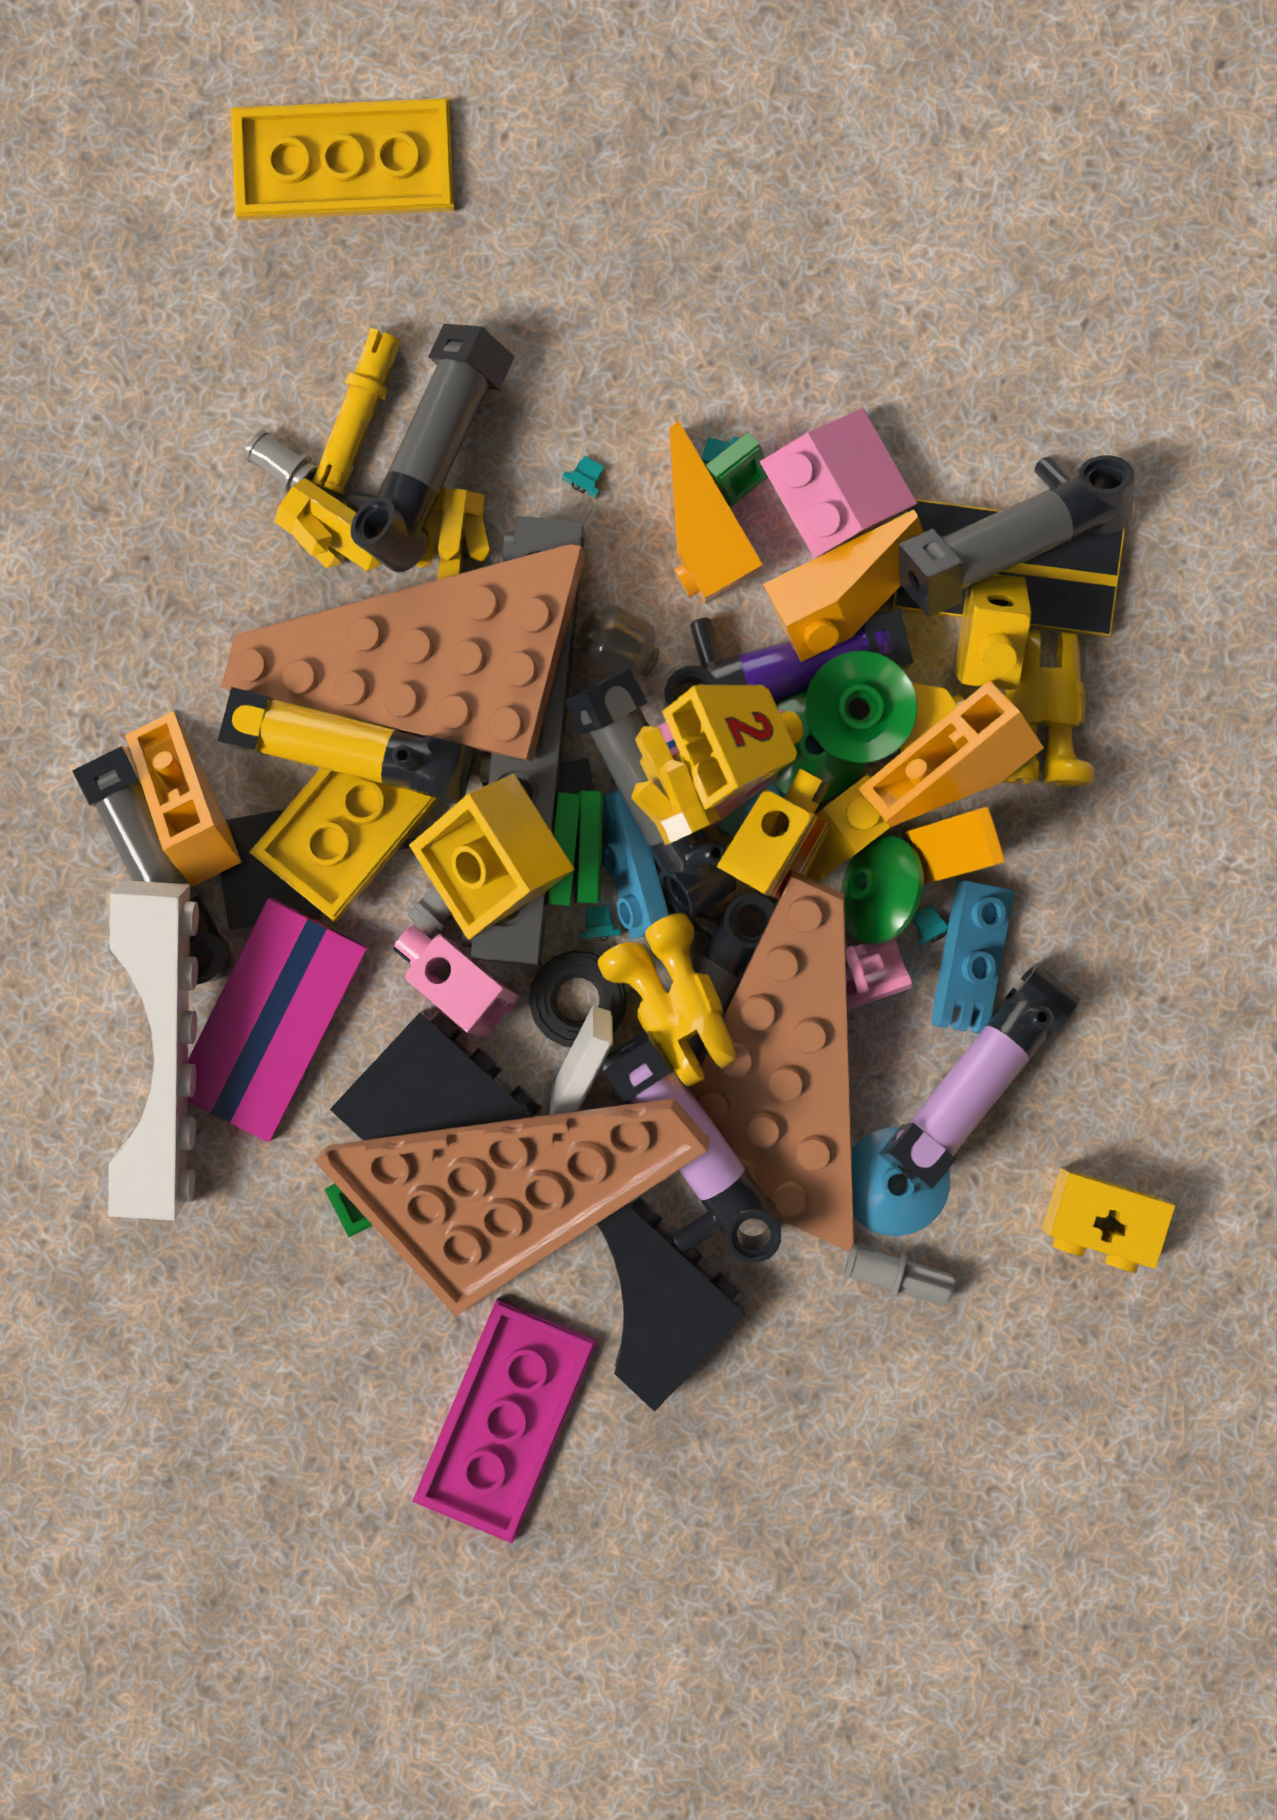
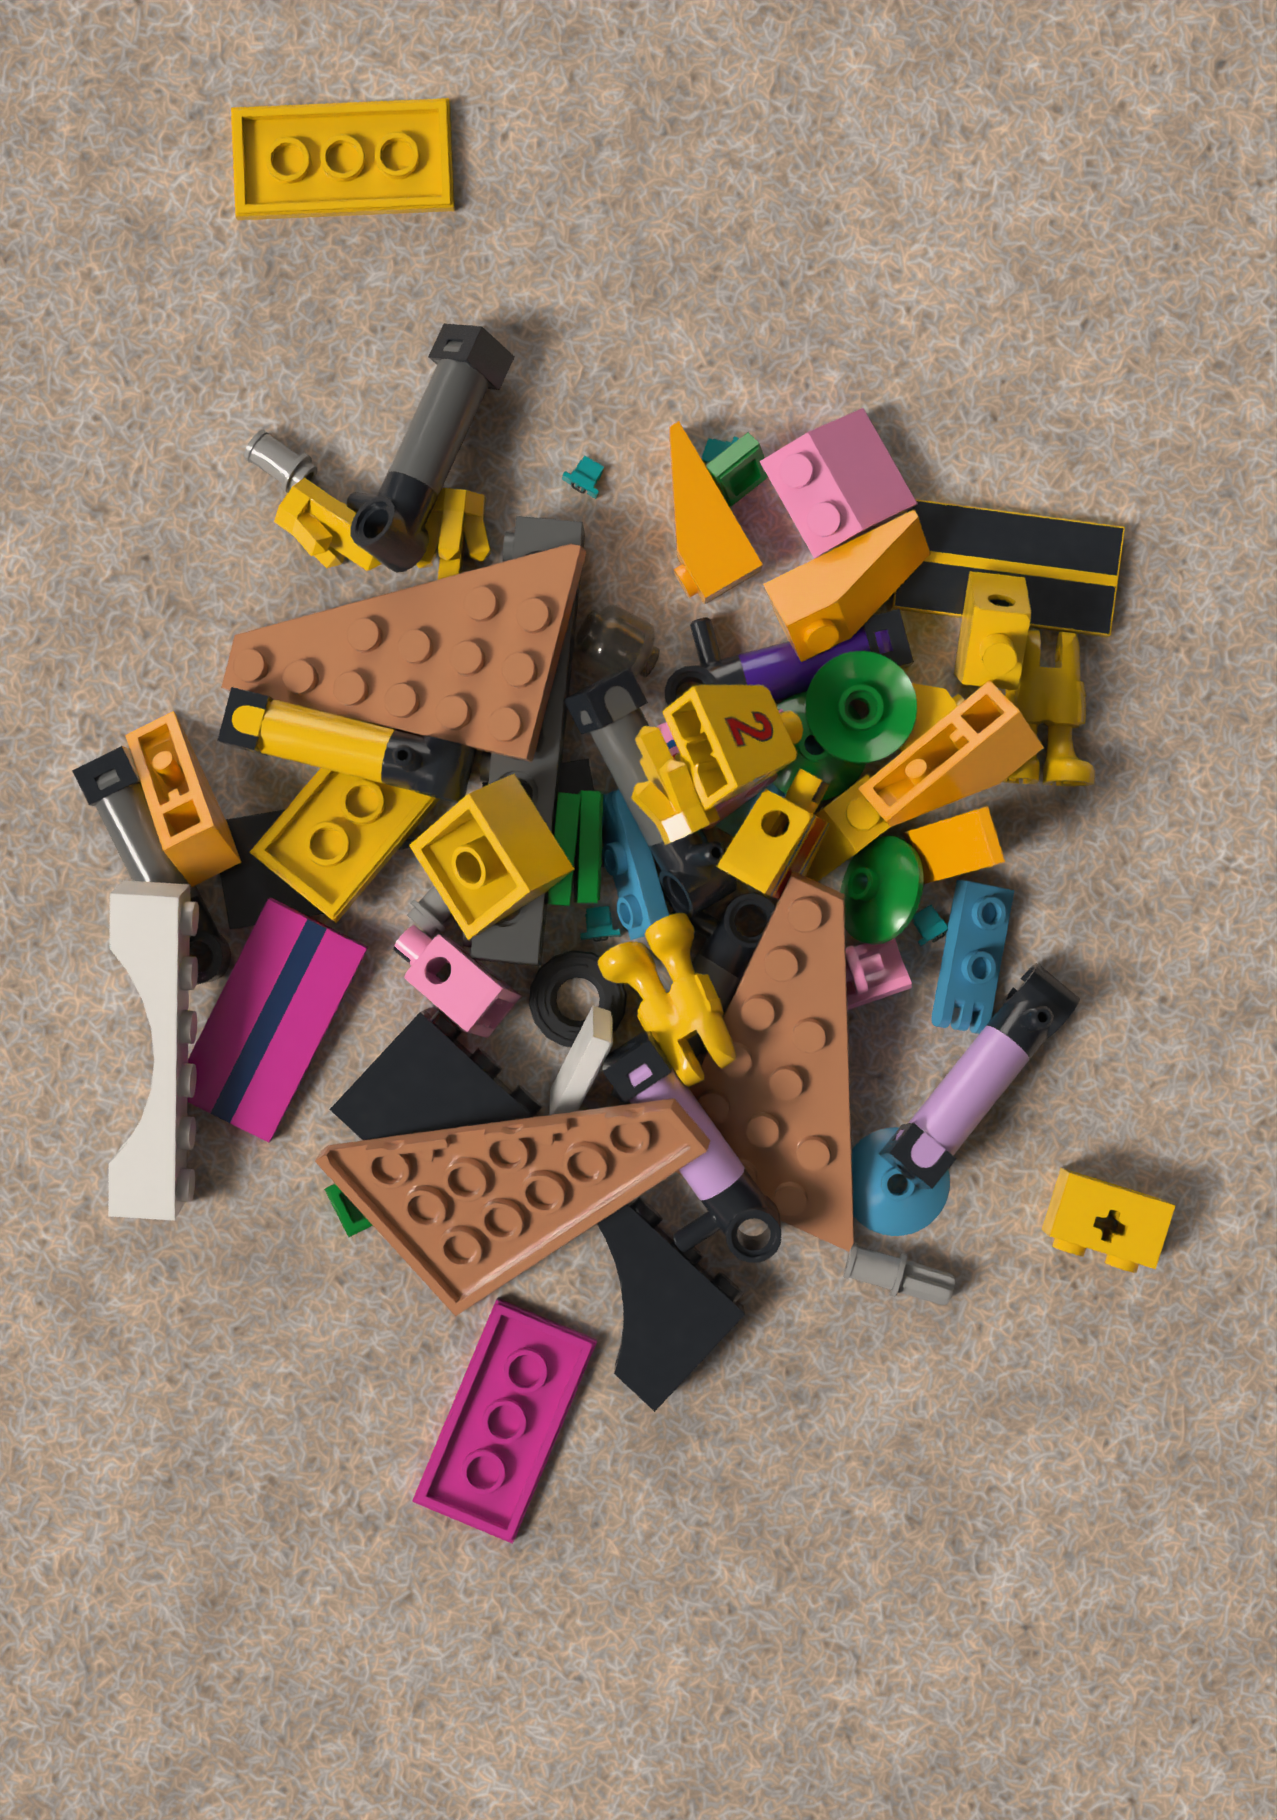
(357, 410): yellow pin -> none
(1096, 501): piece -> none

